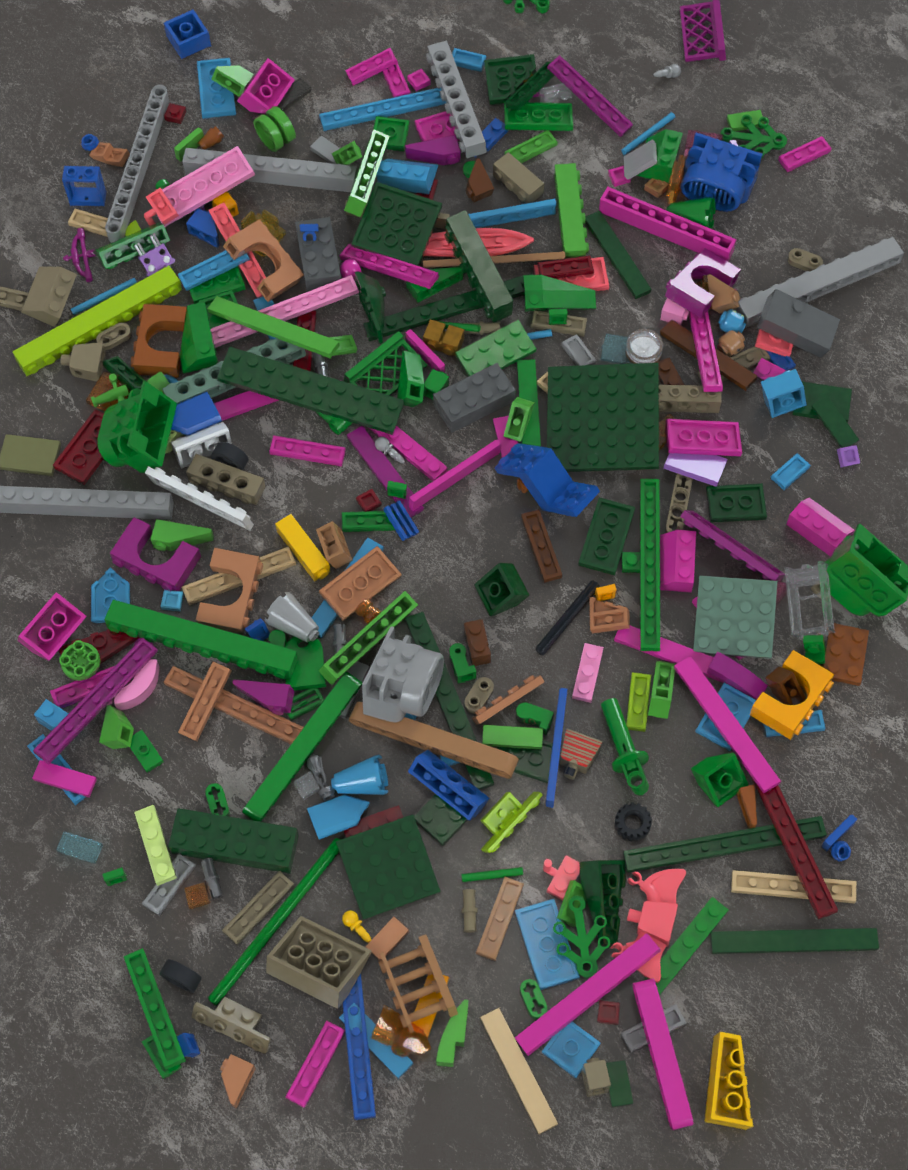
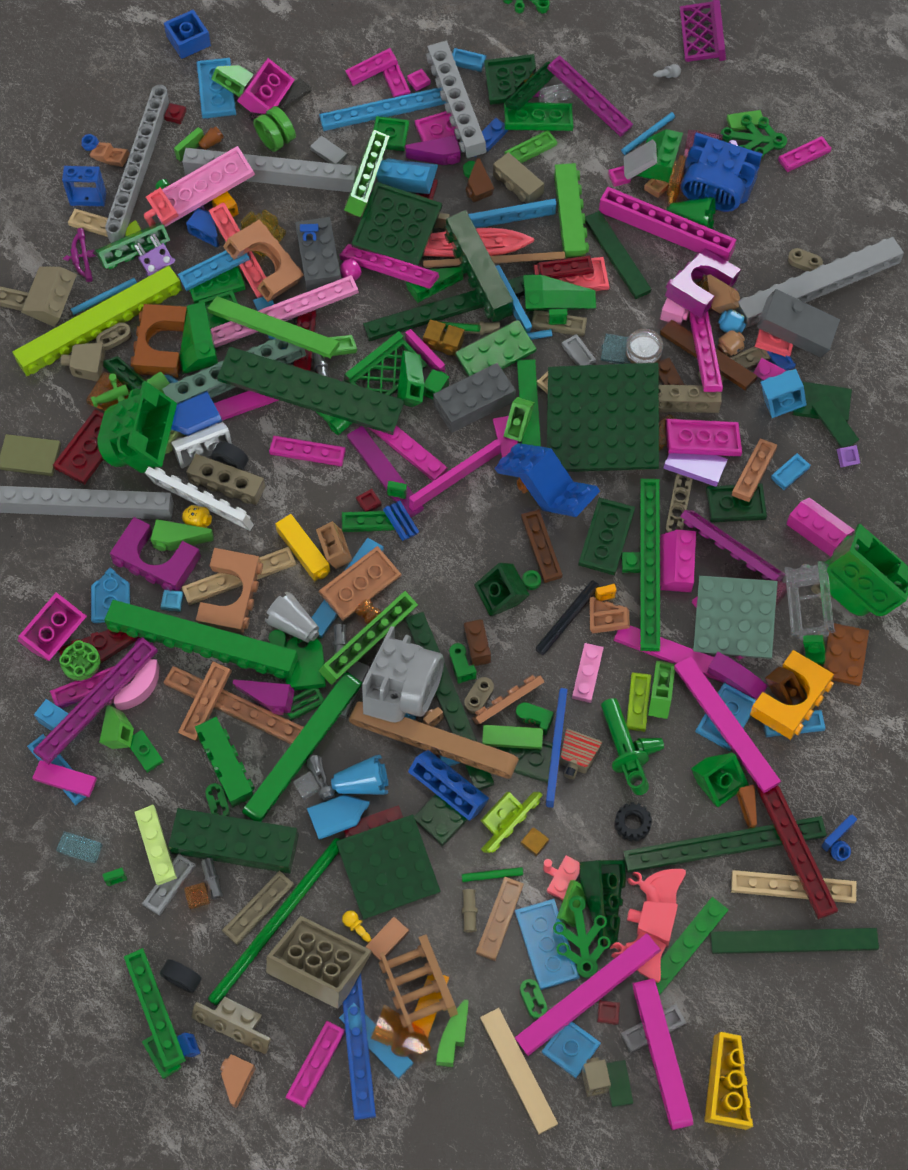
(197, 516): none -> yellow head
(224, 761): none -> green wedge
(258, 630): blue tile -> none
(347, 154): bright green slope -> none
(372, 300): dark green wedge -> none
(382, 444): light grey bar -> none
(433, 717): none -> medium nougat plate
(518, 311): none -> dark azure tile
(531, 579): none -> green tile
(534, 841): none -> pearl gold tile
(649, 745): none -> green cone
(754, 470): none -> nougat plate

